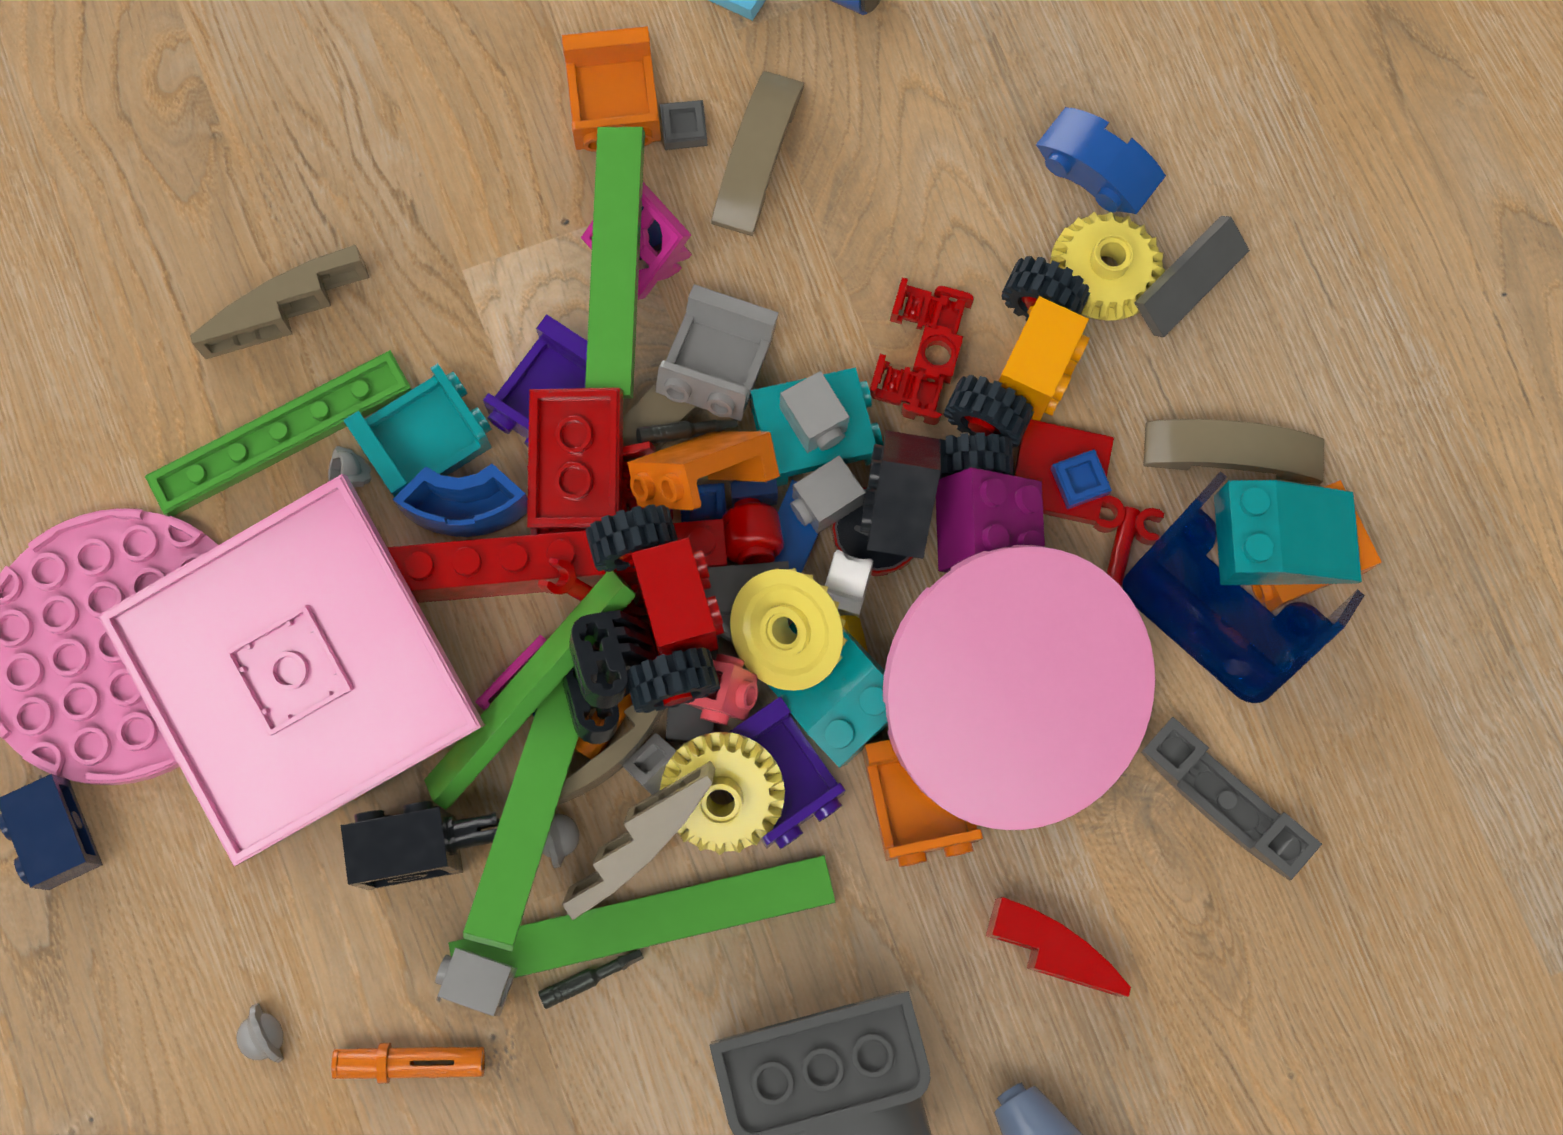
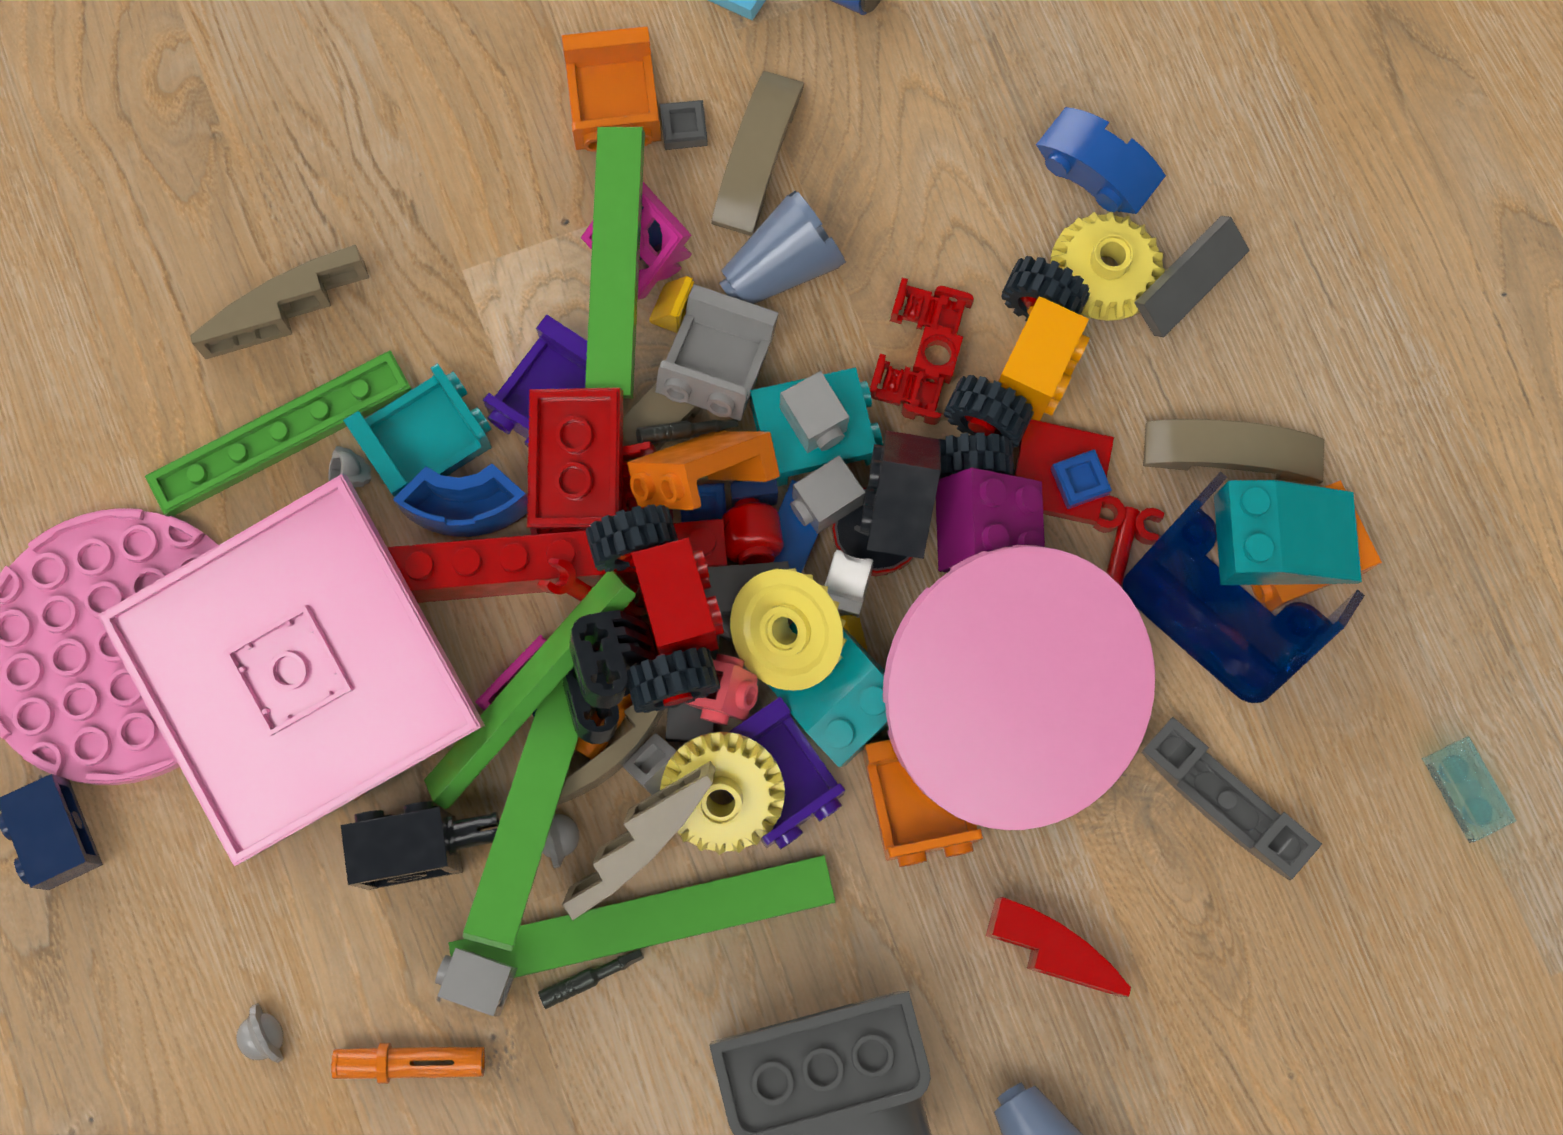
(672, 304): none -> yellow slope
(781, 253): none -> sand blue cone
(1469, 789): none -> clear light blue plate

